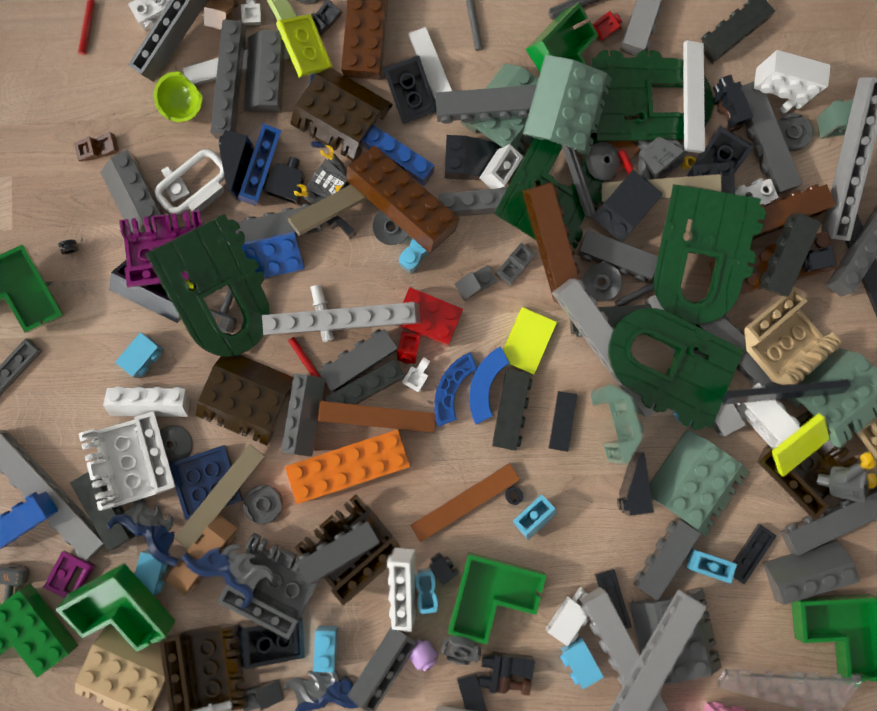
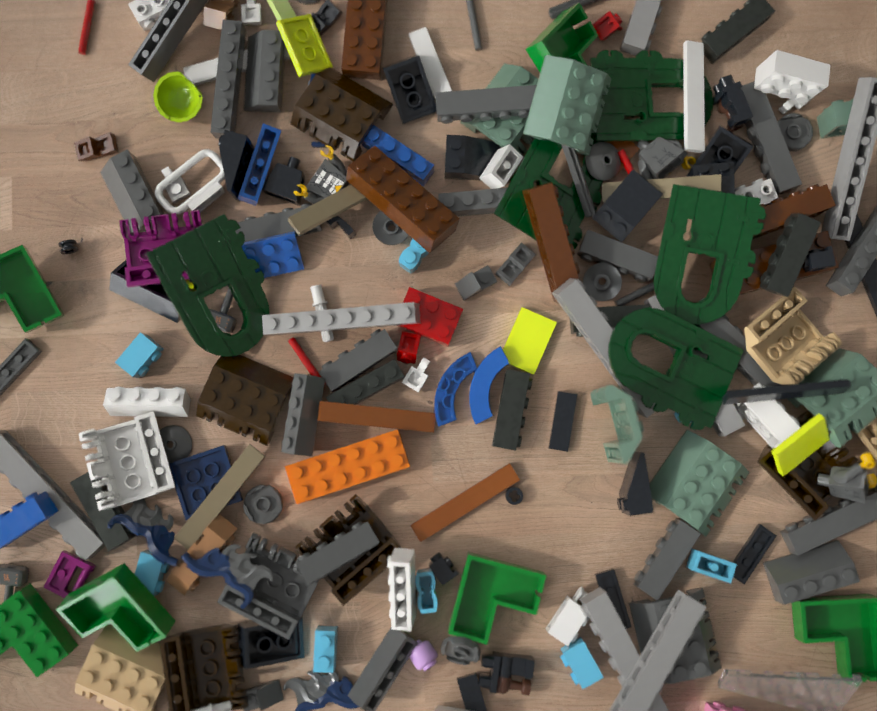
(535, 517): medium azure brick -> none

